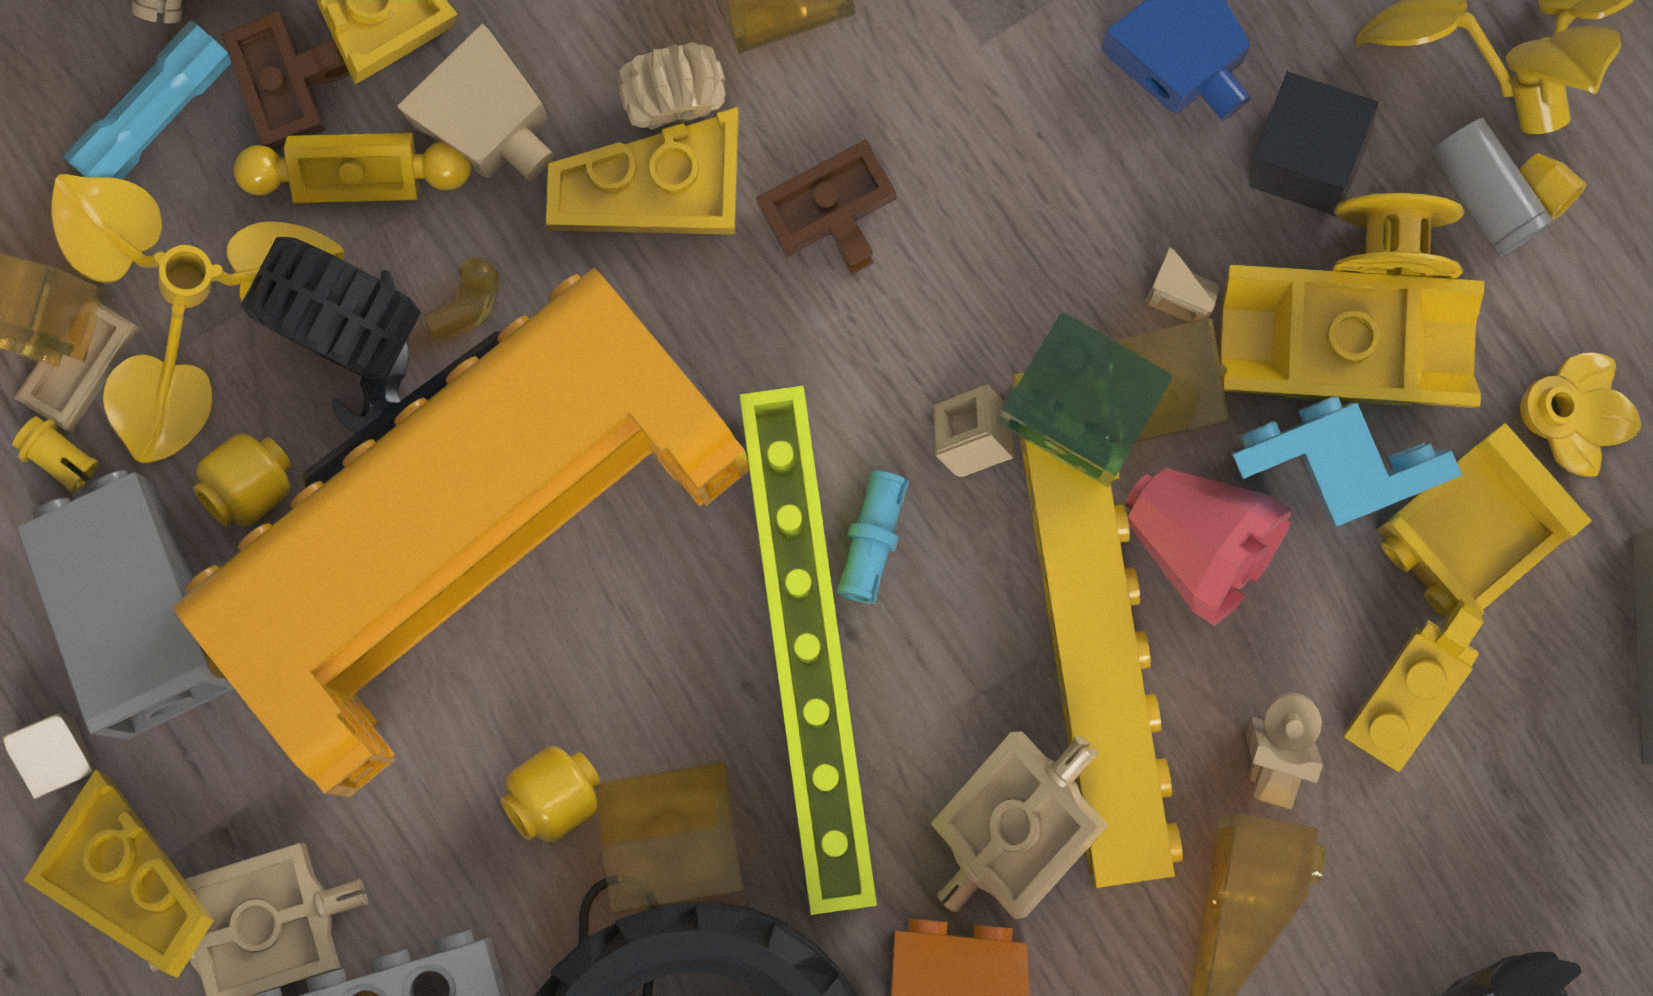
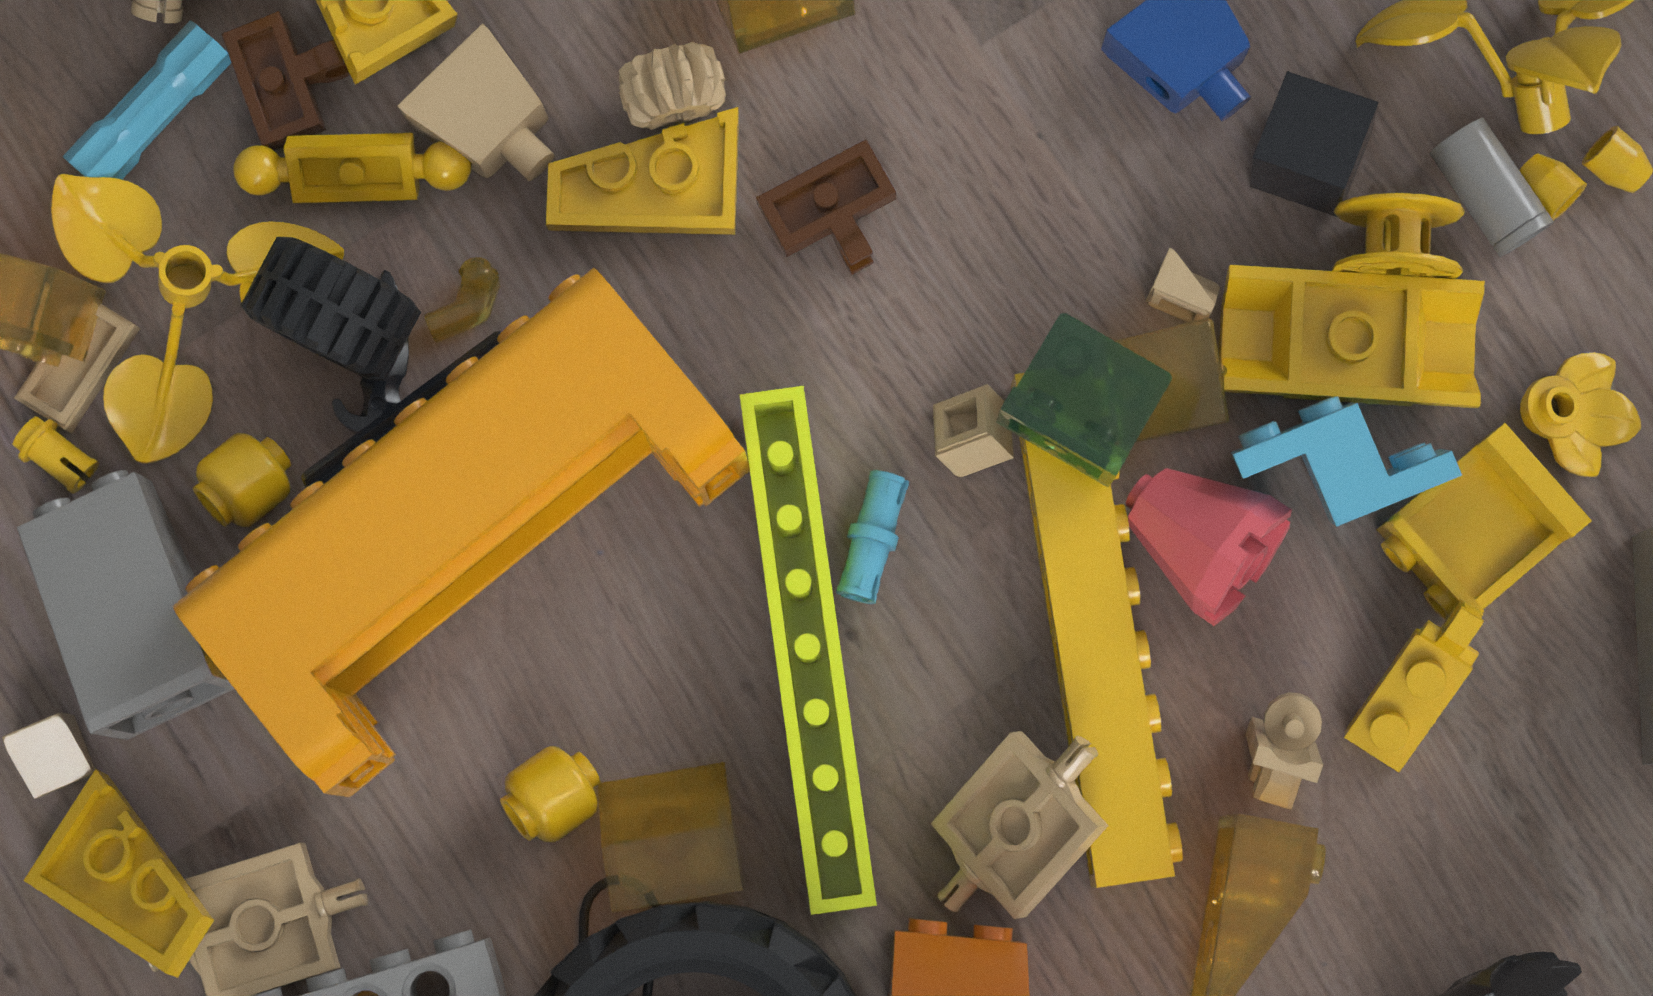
(1618, 161): none -> yellow hose

